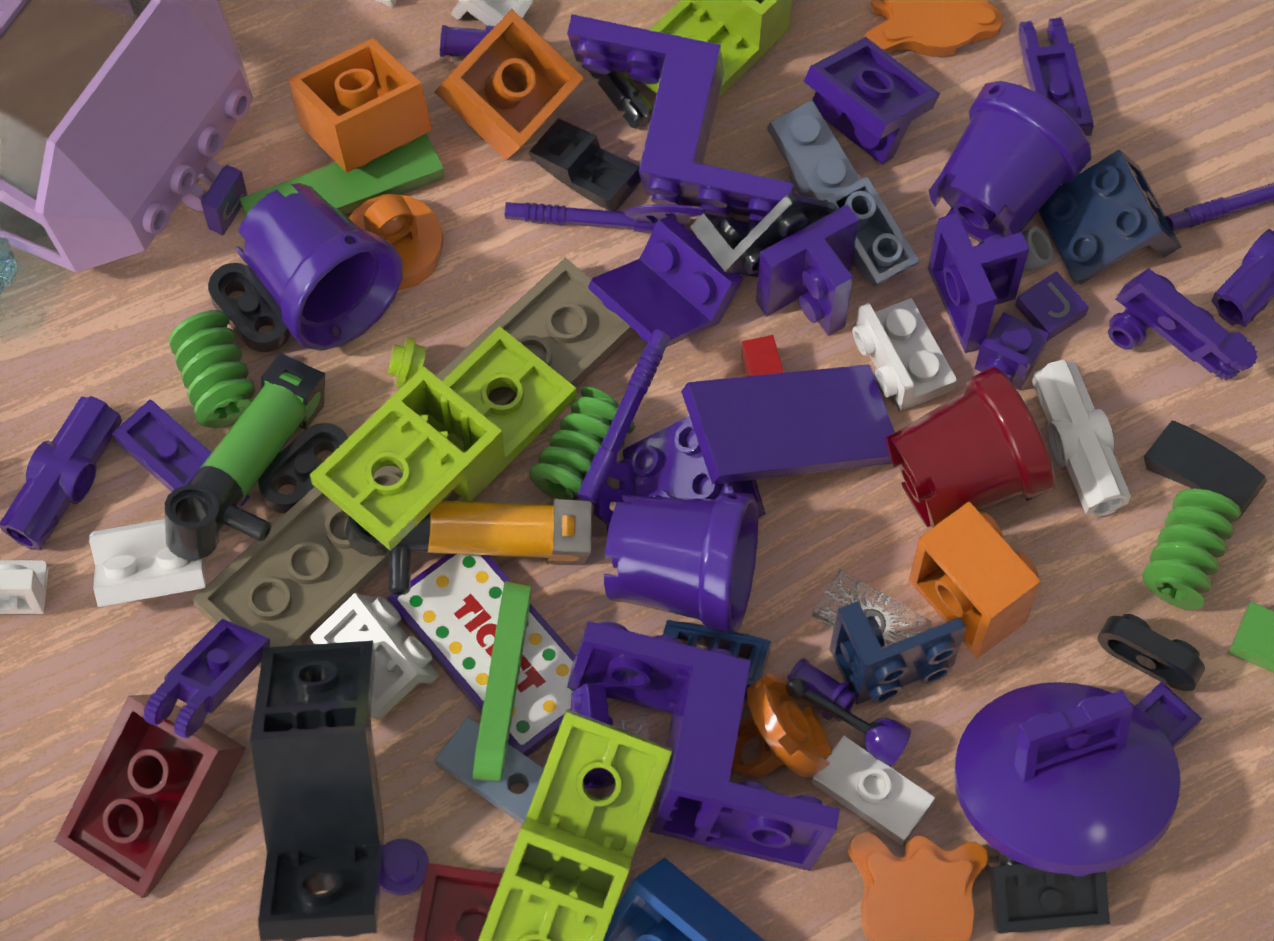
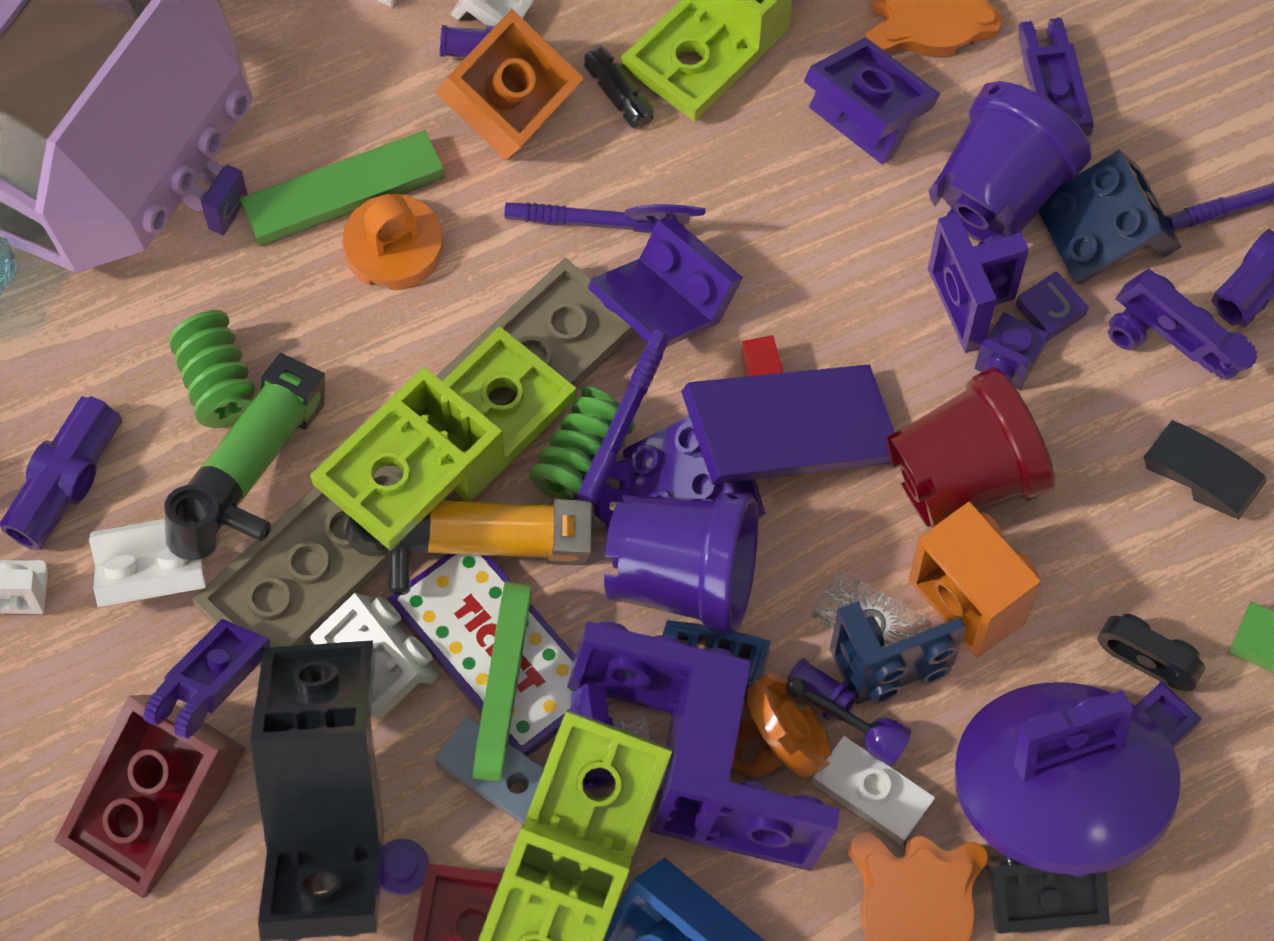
(162, 446): dark purple hinge -> none
(251, 310): black plate -> none
(296, 464): black plate -> none
(319, 267): dark purple piece -> none
(360, 104): orange brick -> none
(406, 361): lime plate -> none
(581, 164): black slope -> none
(681, 116): dark purple bracket -> none
(738, 243): black bracket -> none
(811, 268): dark purple bracket -> none
(826, 174): sand blue slope -> none
(904, 353): white bracket -> none
(1040, 249): light grey hinge -> none
(1081, 438): white piece -> none
(1190, 547): bright green piece -> none

